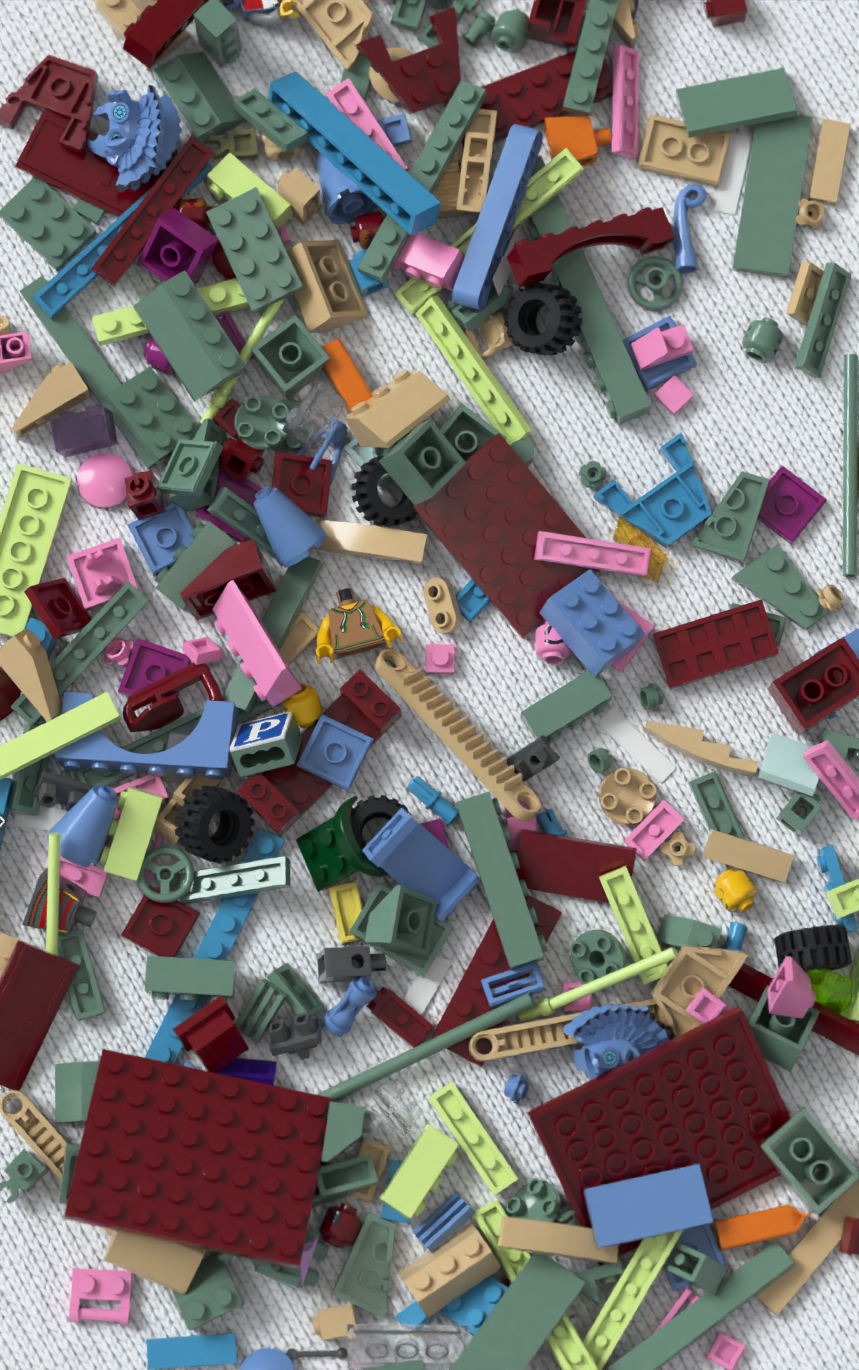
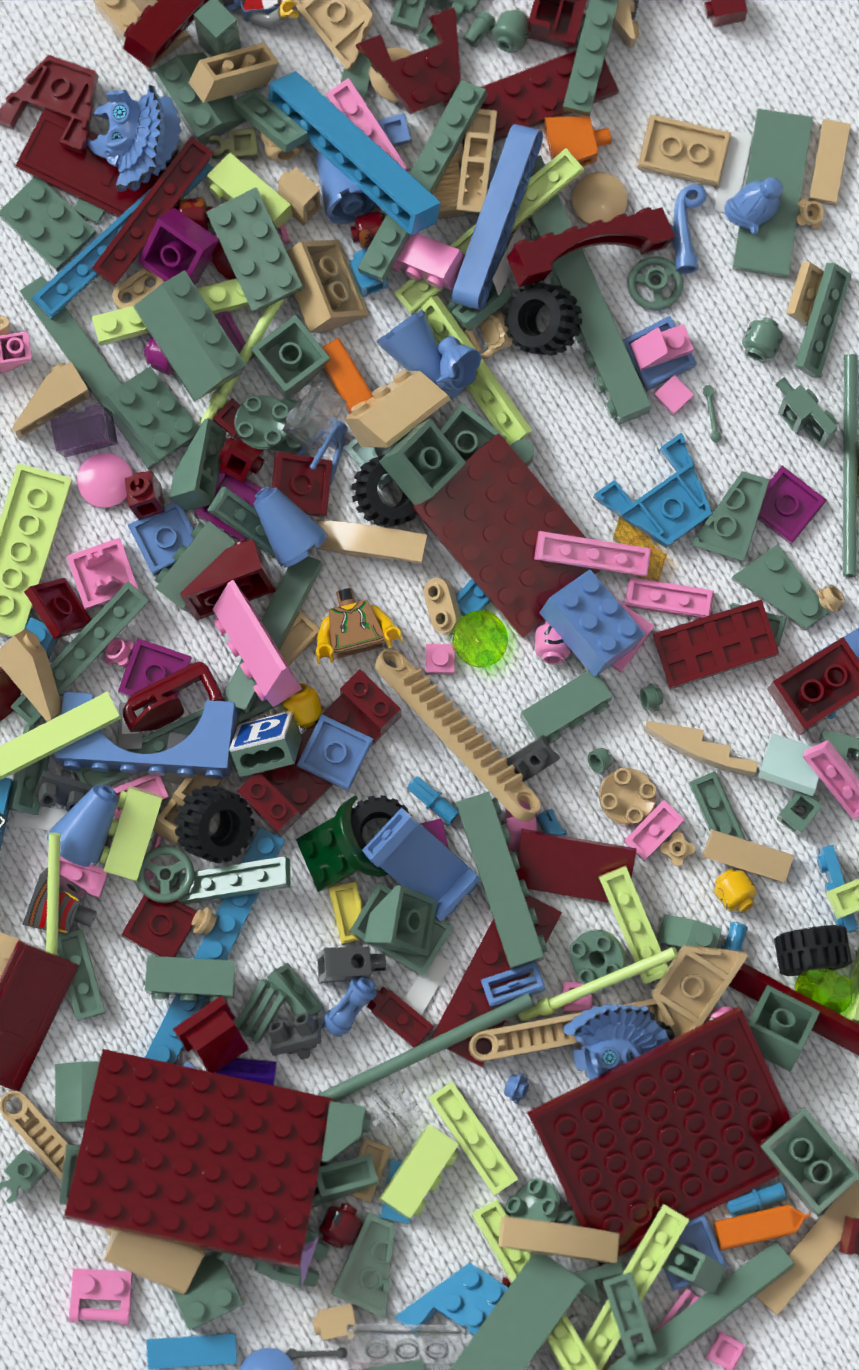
(128, 739): none -> light grey sticker
(135, 287): none -> tan plate
(189, 467): sand green tile -> none
(202, 650): bright pink tile -> none
(204, 921): none -> tan plate
(233, 72): none -> tan brick
(414, 346): none -> medium blue cone
(443, 1222): medium blue tile -> none
(450, 1270): tan slope -> none
(456, 366): none -> medium blue hair
(480, 639): none -> clear neon green dish
(592, 482): sand green plate -> none
(599, 198): none -> tan dish
(625, 101): bright pink tile -> none
(629, 1315): none -> sand green plate
(636, 745): white sticker -> none
(648, 1206): medium blue tile -> none
(669, 598): none -> bright pink tile
(706, 1006): bright pink tile -> none
(708, 391): none -> sand green hinge
(736, 102): sand green tile -> none
(754, 204): none -> medium blue hair
(756, 1200): none -> dark azure axle
(790, 991): bright pink slope -> none
(801, 411): none -> sand green plate

